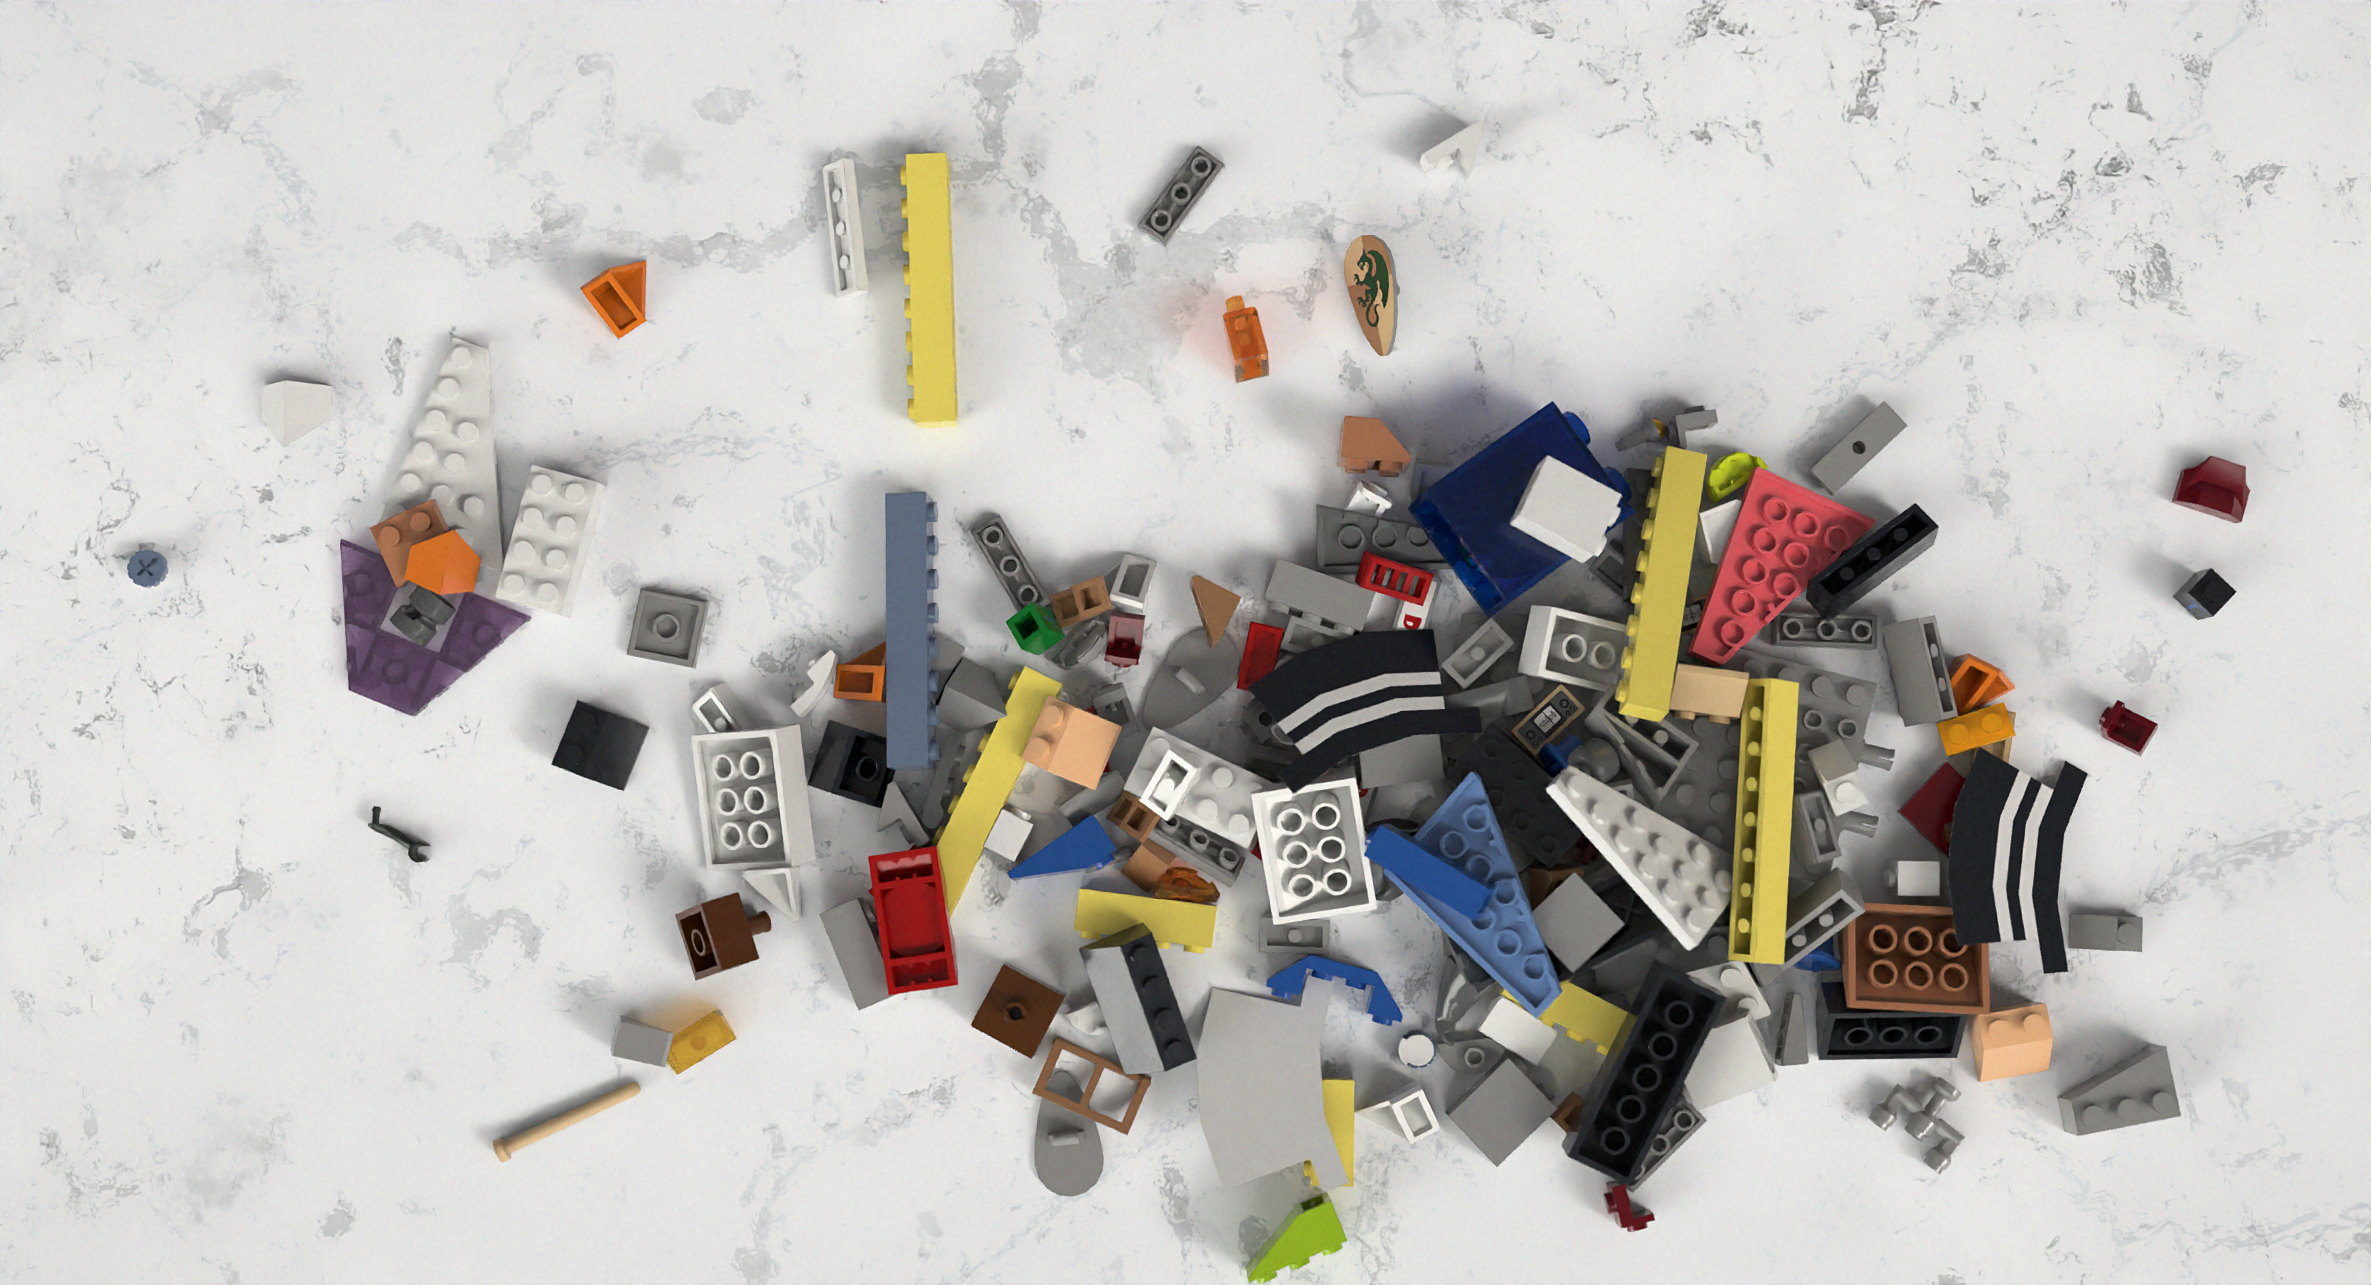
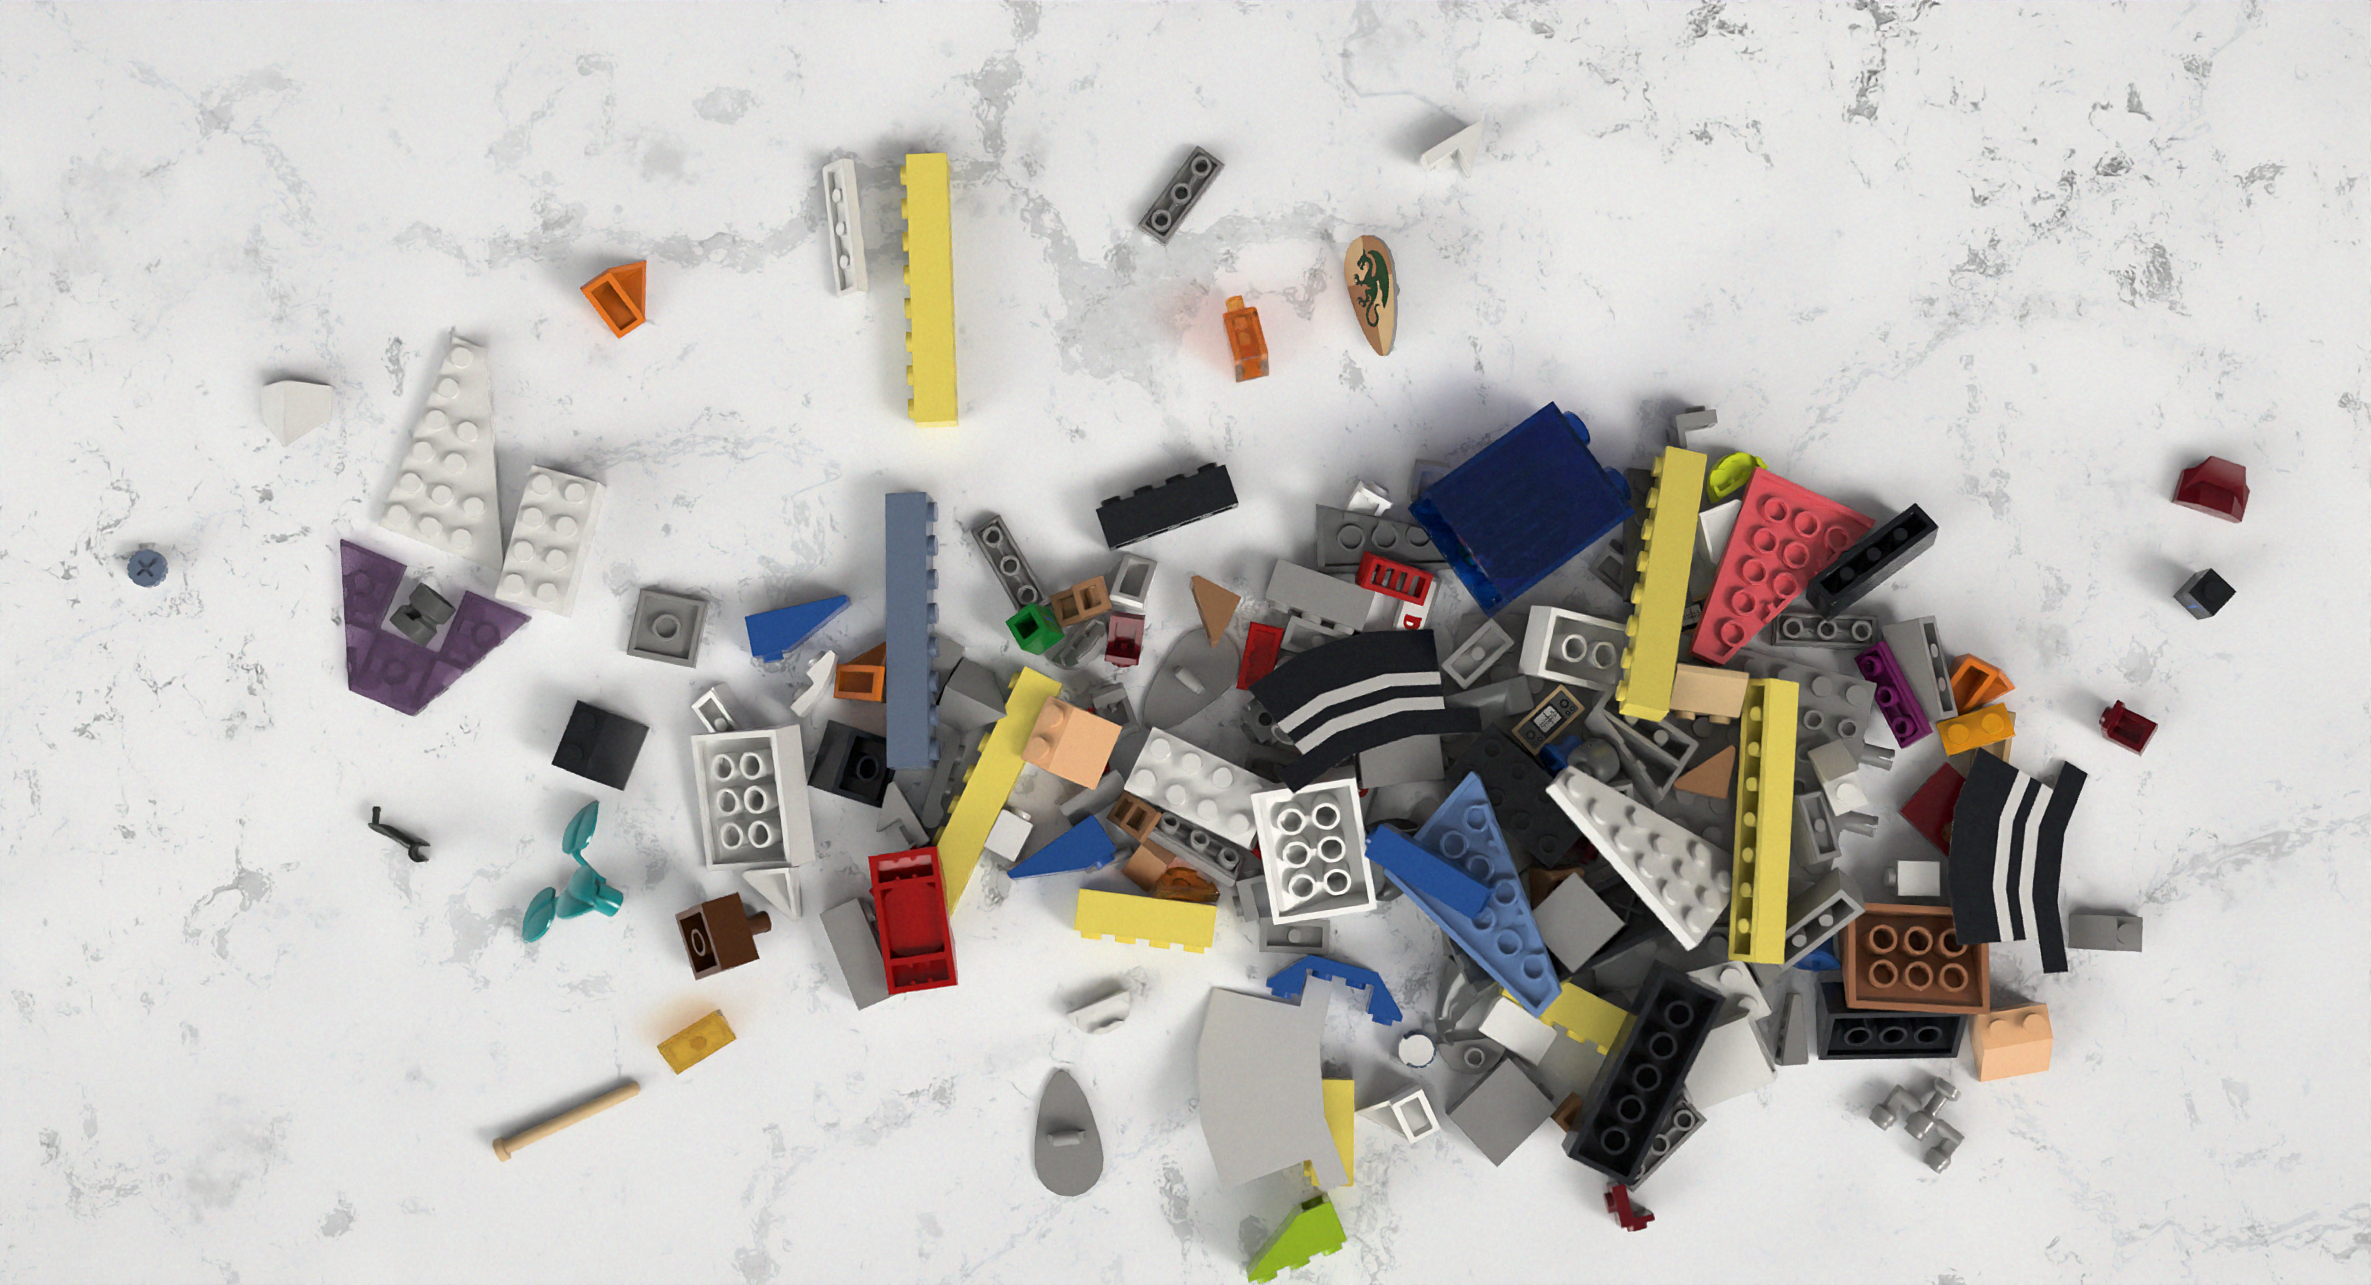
(407, 528): nougat wing -> none
(443, 564): orange slope -> none
(585, 889): none -> teal plant
(641, 1042): light grey slope -> none
(787, 628): none -> blue slope
(1018, 1010): reddish brown brick -> none
(1101, 1062): medium nougat window -> none
(1137, 1001): black slope -> none
(1167, 507): none -> black brick
(1170, 784): white slope -> none
(1245, 901): none -> light grey bracket
(1370, 446): nougat slope -> none
(1566, 510): white brick -> none
(1651, 431): light grey piece -> none
(1710, 777): none -> medium nougat slope
(1870, 435): light grey tile -> none
(1893, 695): none -> magenta tile
(2123, 1096): light grey wedge -> none

